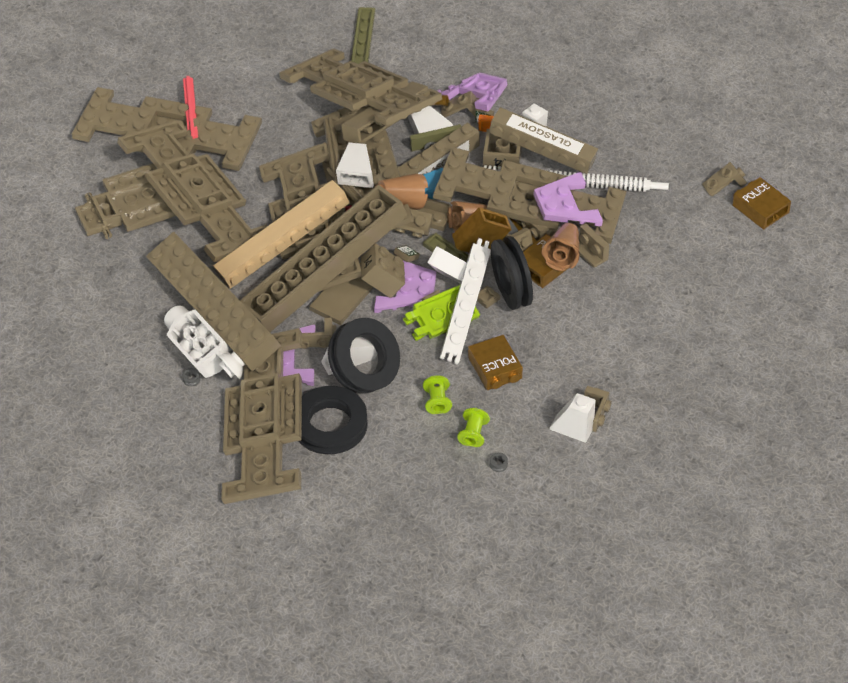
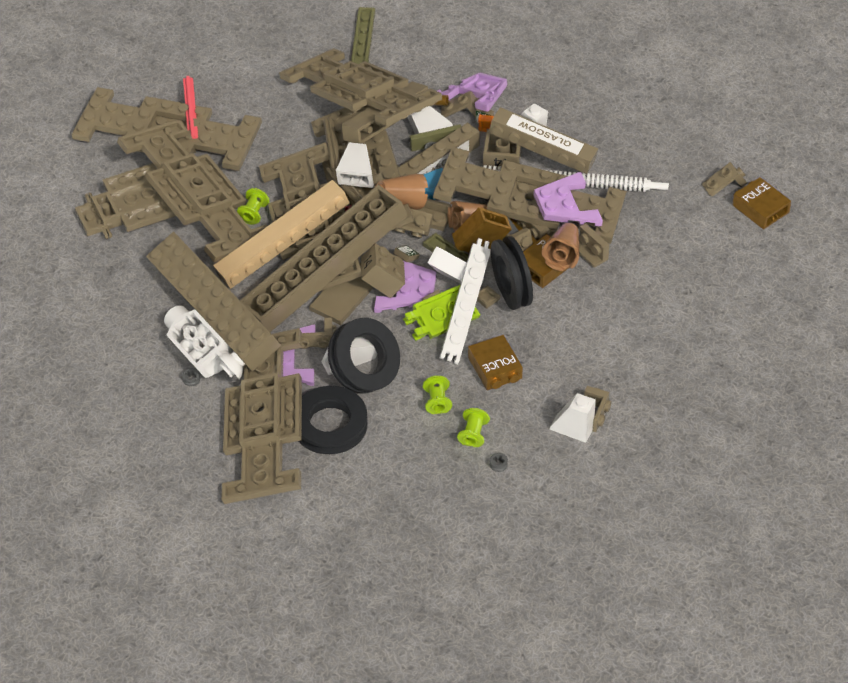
(250, 211): none -> lime hose

